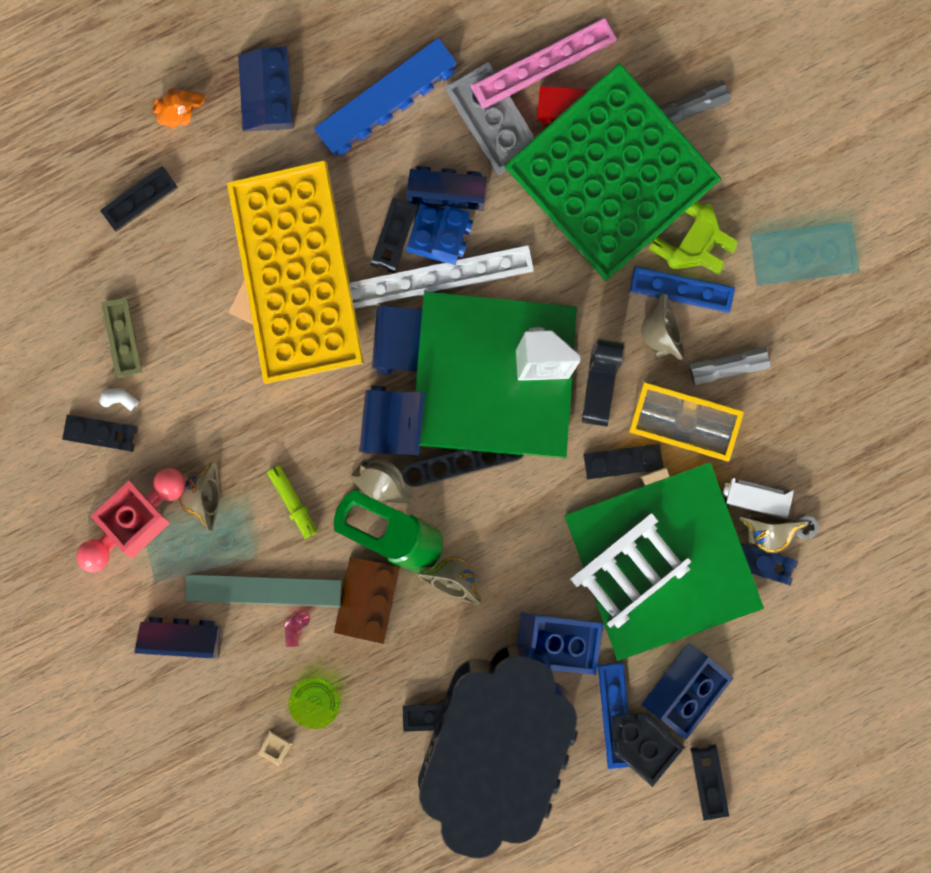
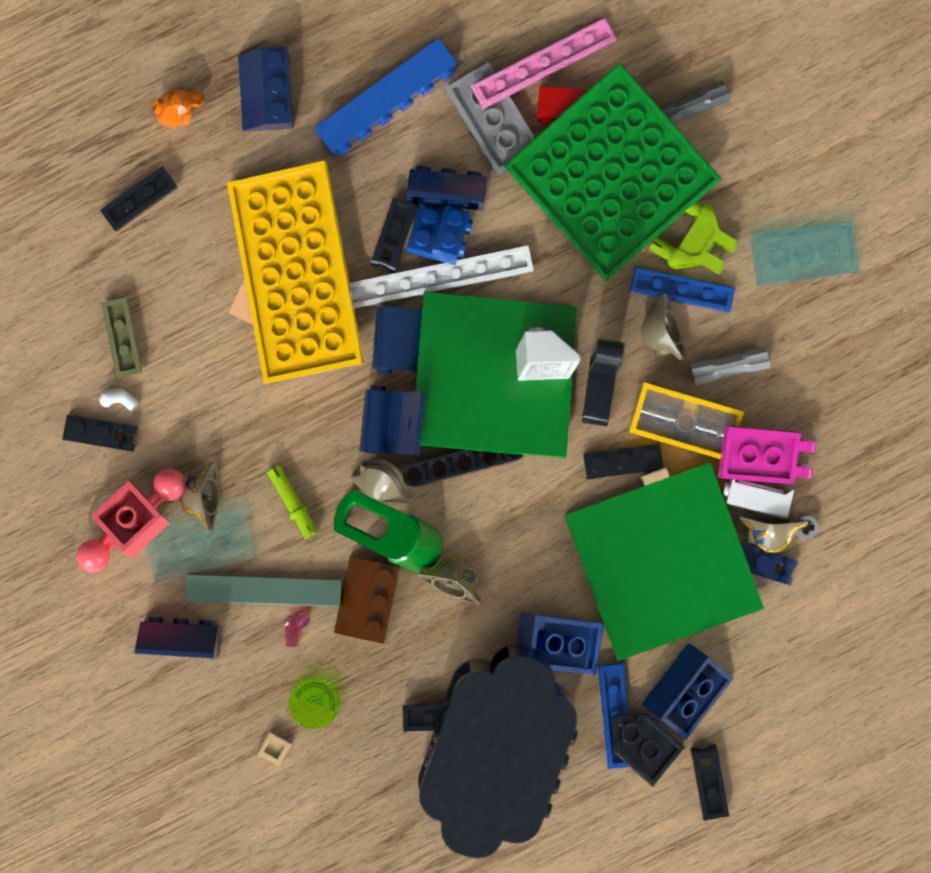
(627, 546): white fence -> none
(763, 455): none -> dark pink tile

